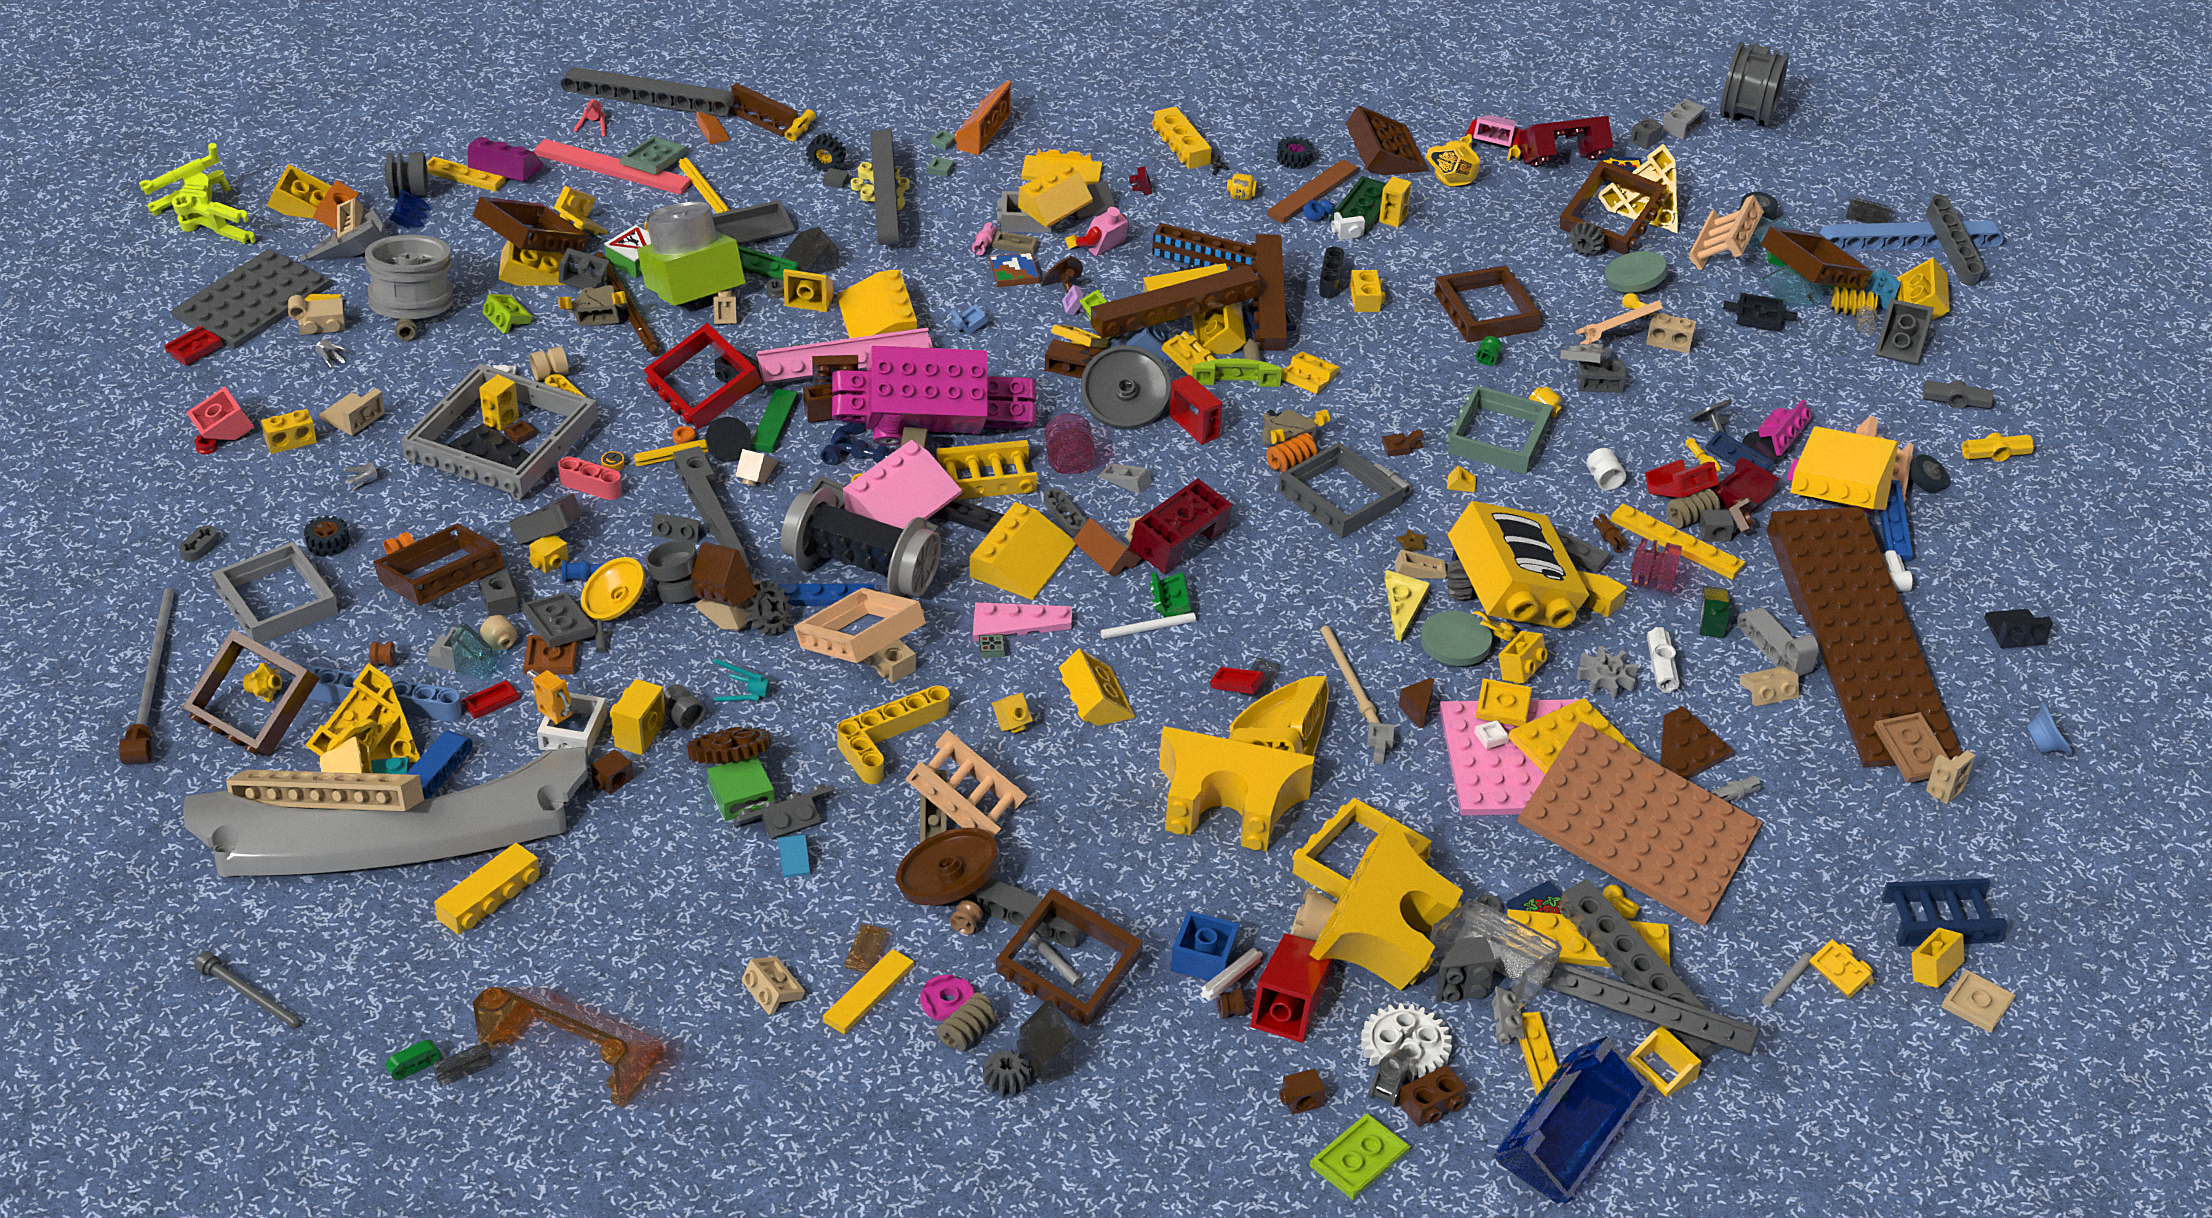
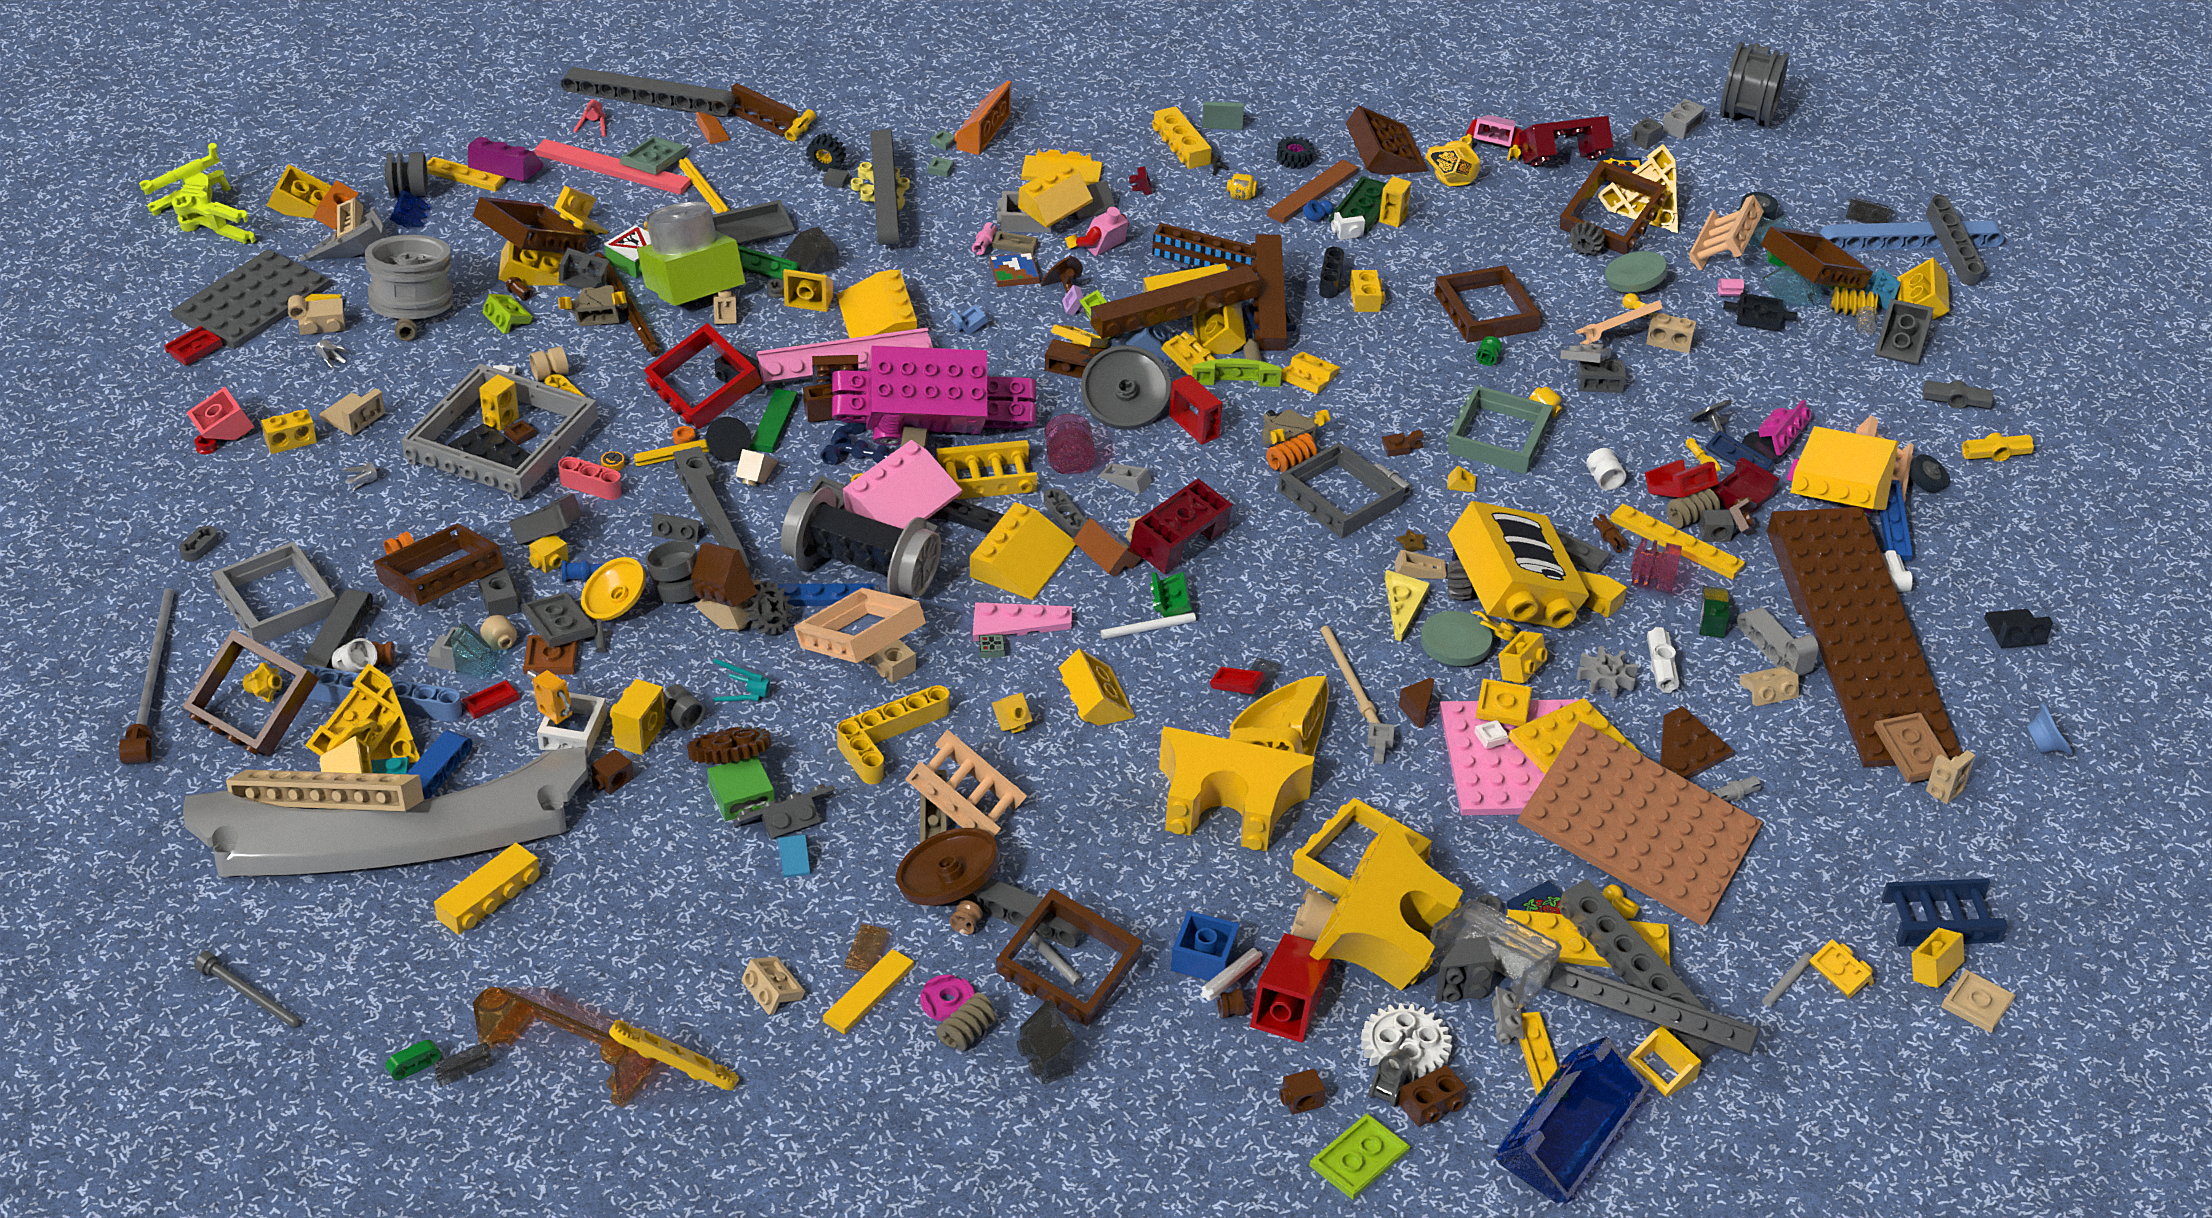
(326, 536): black wheel -> none
(339, 627): none -> dark grey beam
(354, 656): none -> white wheel
(515, 285): none -> reddish brown pin
(656, 1047): none -> yellow piece
(1006, 1072): dark grey gear -> none
(1222, 115): none -> sand green slope
(1730, 287): none -> bright pink piece

